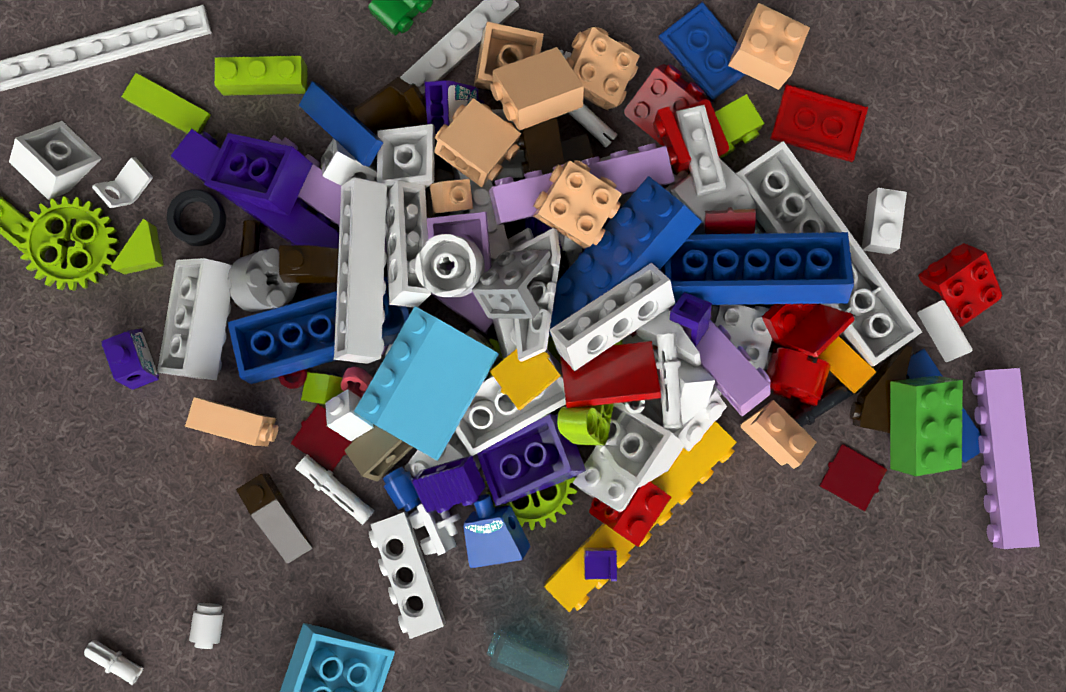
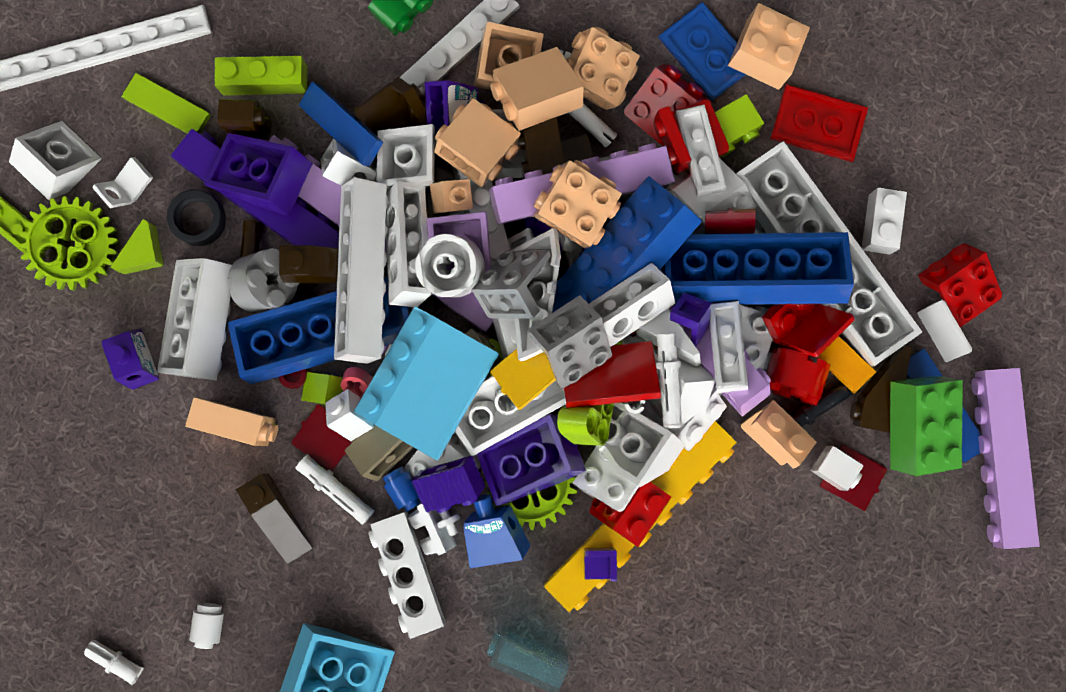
(243, 118): none -> dark brown brick
(572, 341): none -> light grey bracket
(728, 347): none -> white tile
(837, 468): none -> white brick

